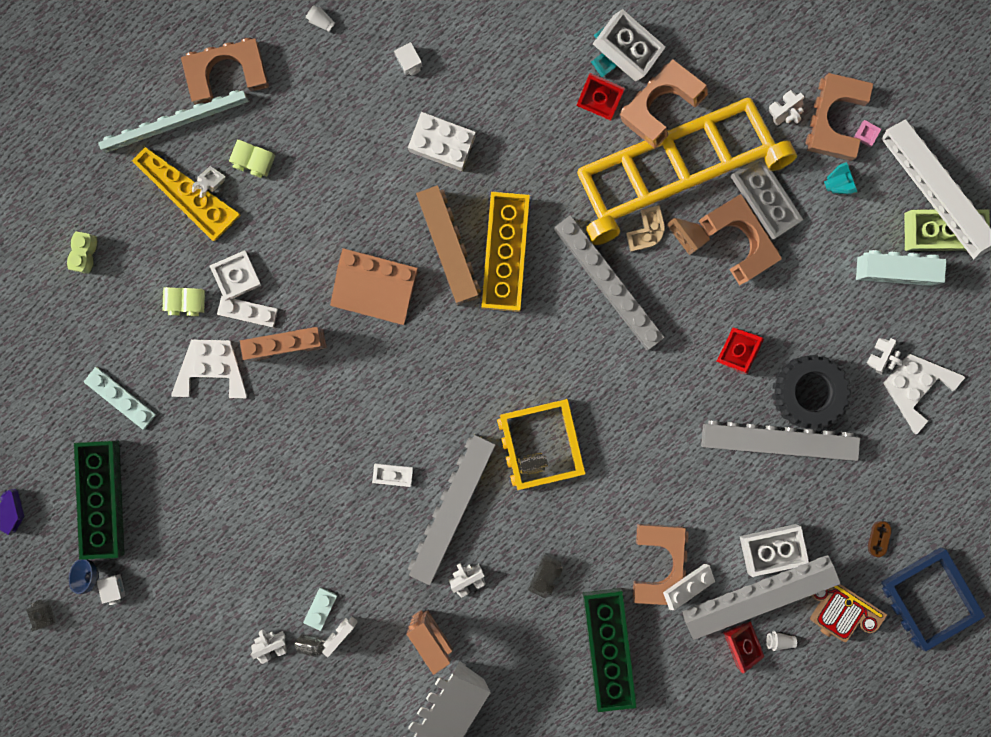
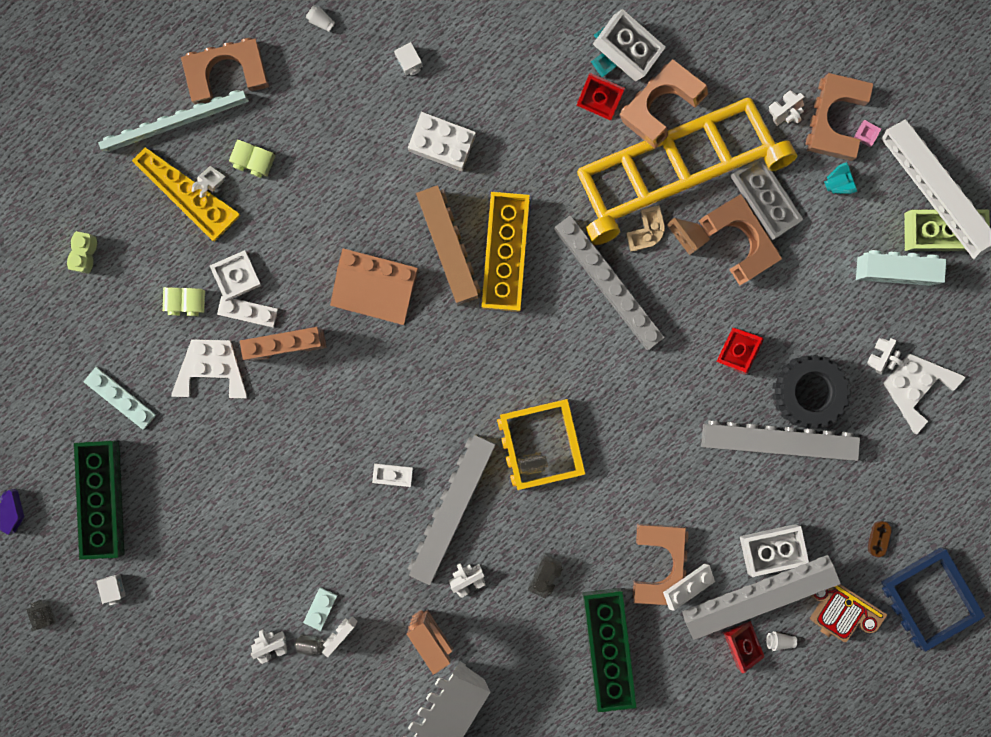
(79, 576): dark blue piece -> none

